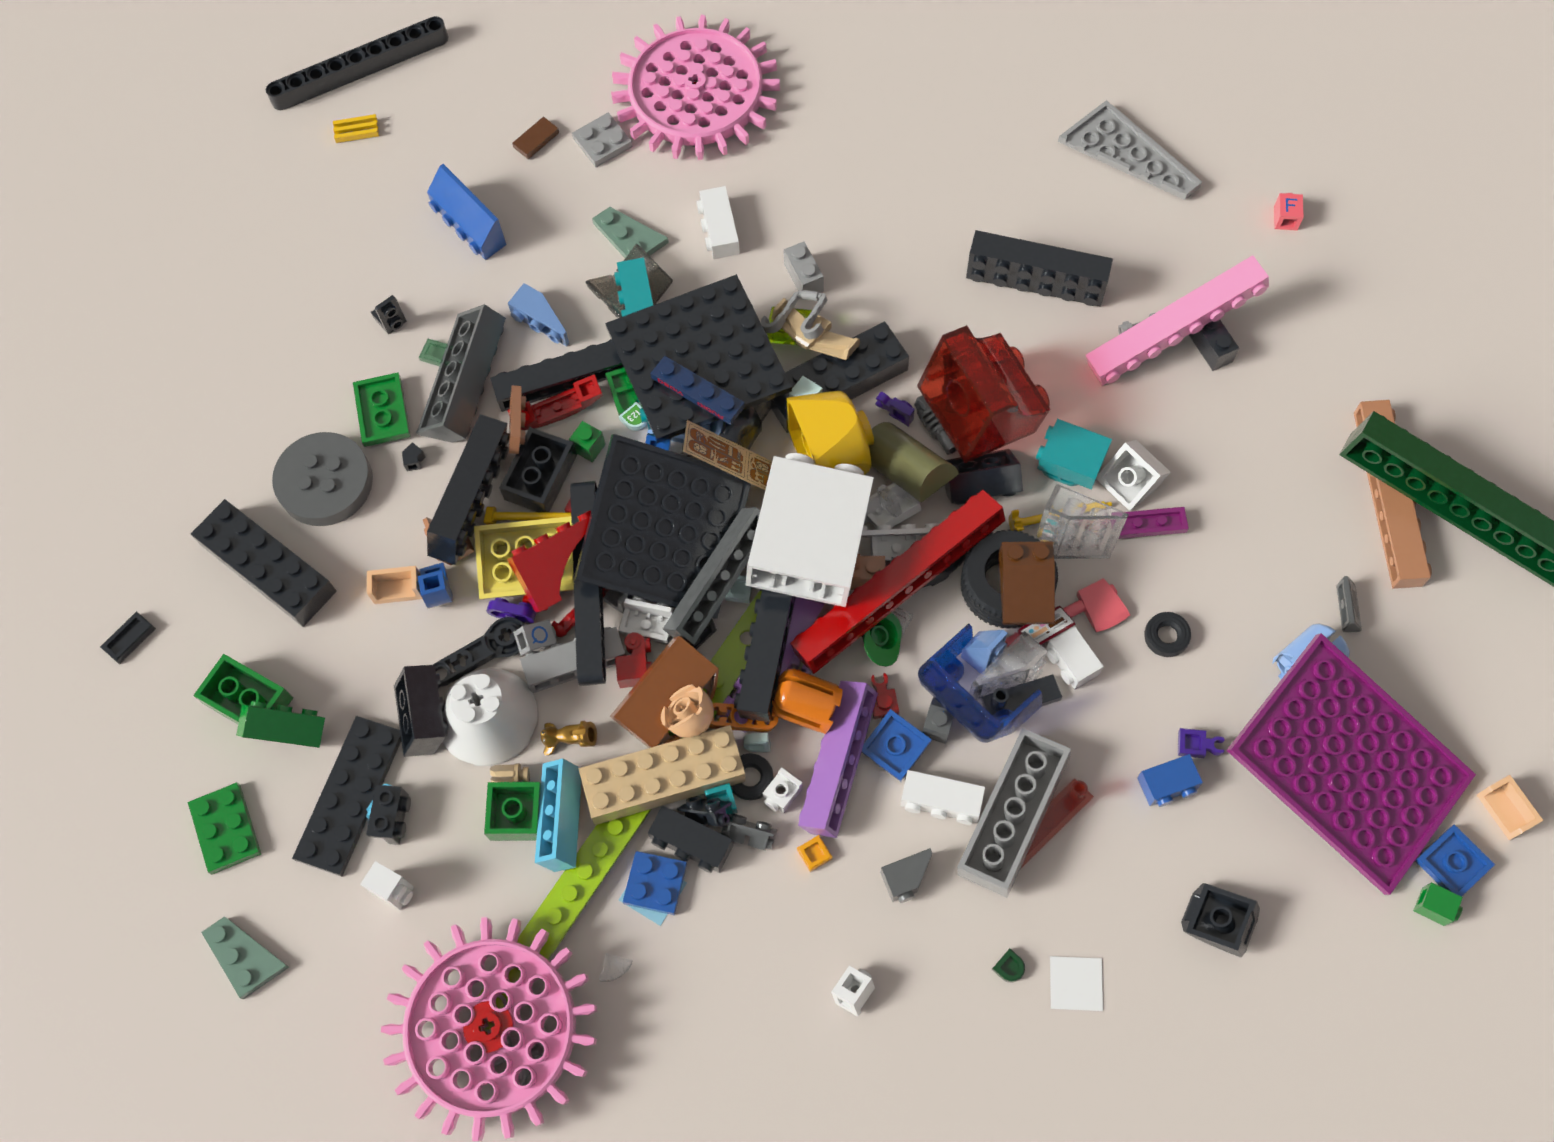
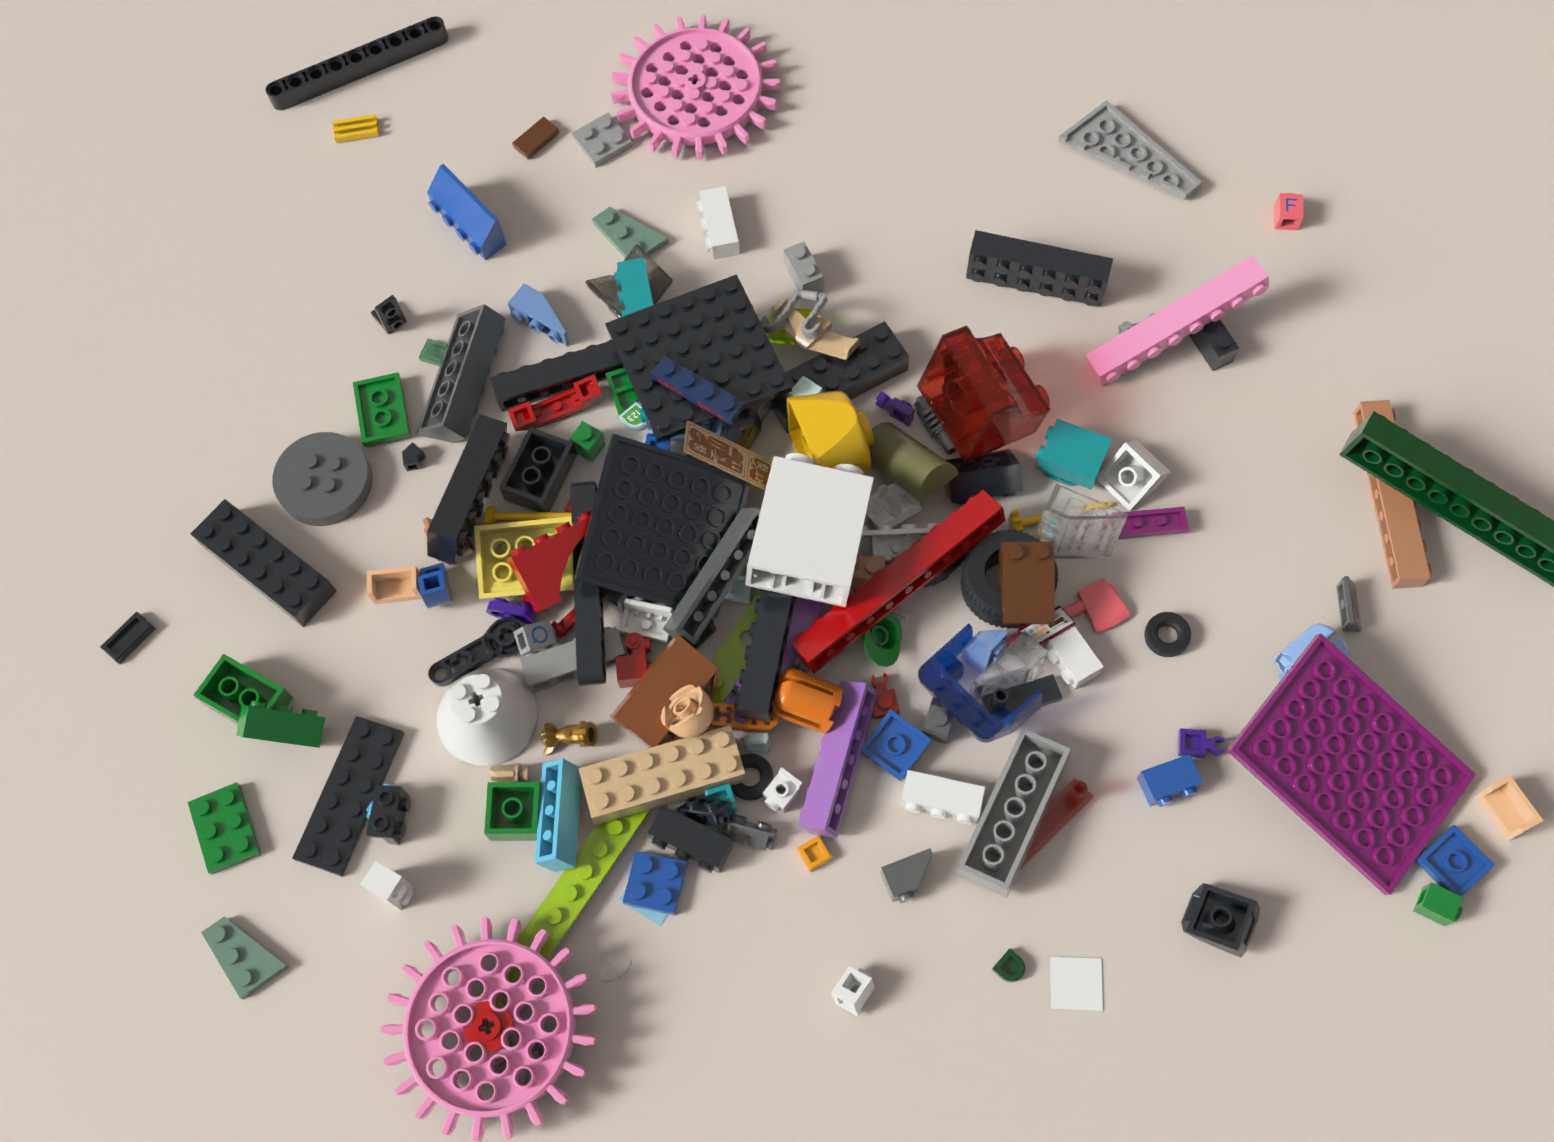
(420, 710): black brick -> none
(516, 420): nougat plate -> none

